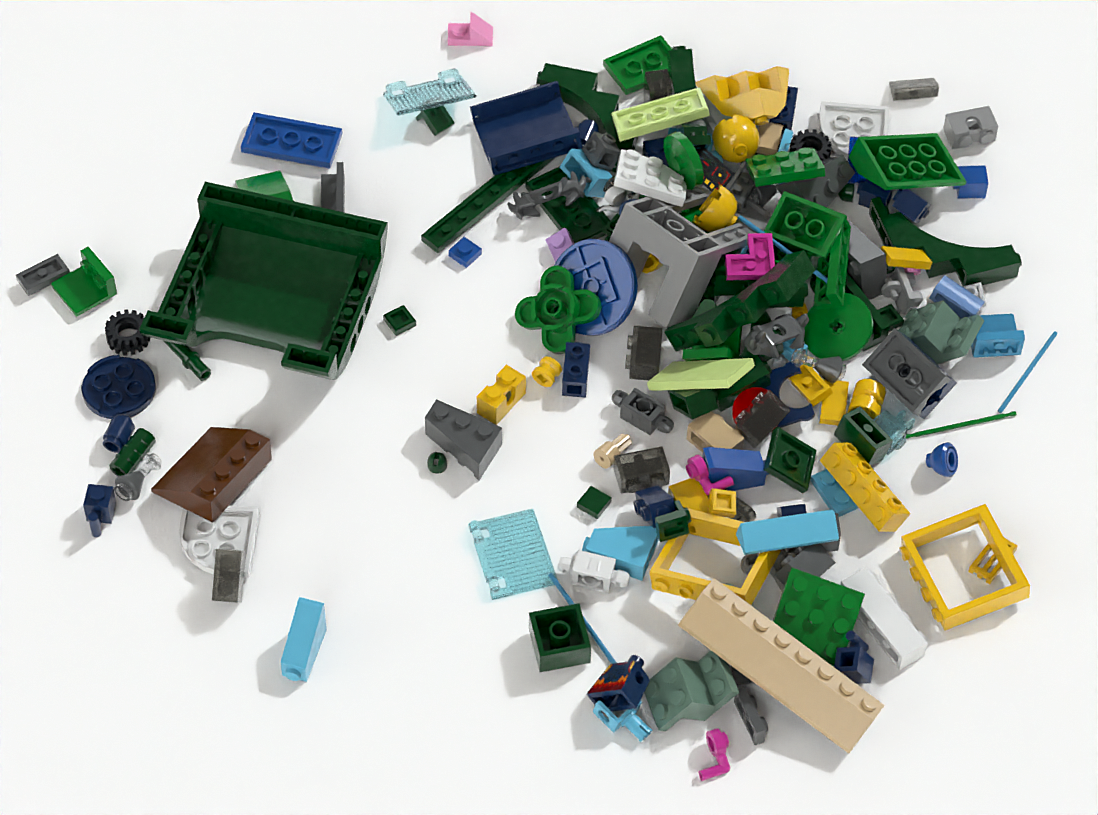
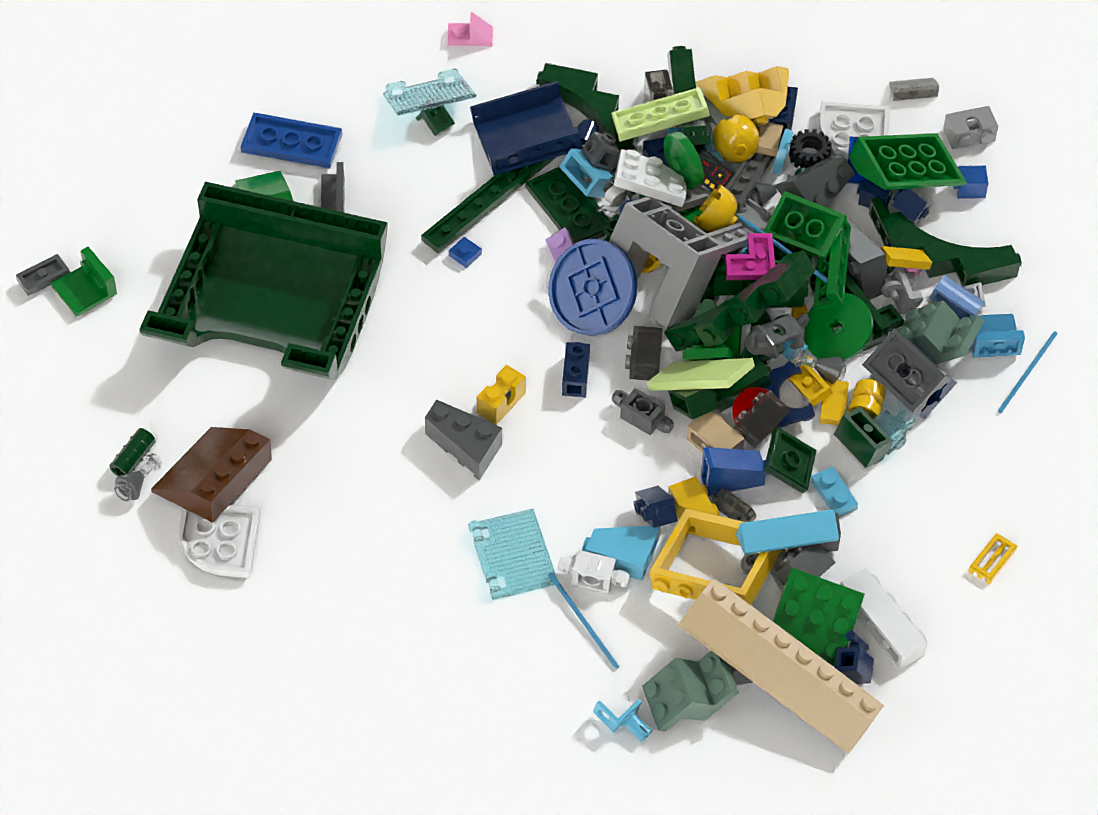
(99, 507): dark blue brick -> none
(118, 386): dark blue tile -> none
(118, 433): dark blue brick -> none
(128, 343): black tyre -> none
(190, 360): dark green pin -> none
(228, 575): clear smoke brick -> none
(303, 639): medium azure slope -> none
(399, 320): dark green tile -> none
(442, 462): dark green hinge -> none
(526, 204): dark grey piece -> none
(546, 371): yellow wheel -> none
(557, 294): green plant -> none
(559, 637): dark green brick -> none
(594, 502): dark green tile -> none
(605, 453): tan piece -> none
(621, 685): dark blue torso -> none
(630, 65): green plate -> none
(641, 470): clear smoke brick -> none
(673, 524): dark green bracket -> none
(698, 470): dark pink plate -> none
(717, 744): dark pink plate -> none
(722, 503): yellow tile -> none
(747, 708): dark grey plate -> none
(785, 167): green plate -> none
(791, 510): dark blue tile -> none
(847, 192): dark green hinge -> none
(865, 487): yellow brick -> none
(943, 459): blue brick -> none
(959, 425): green piece -> none
(981, 606): yellow window -> none

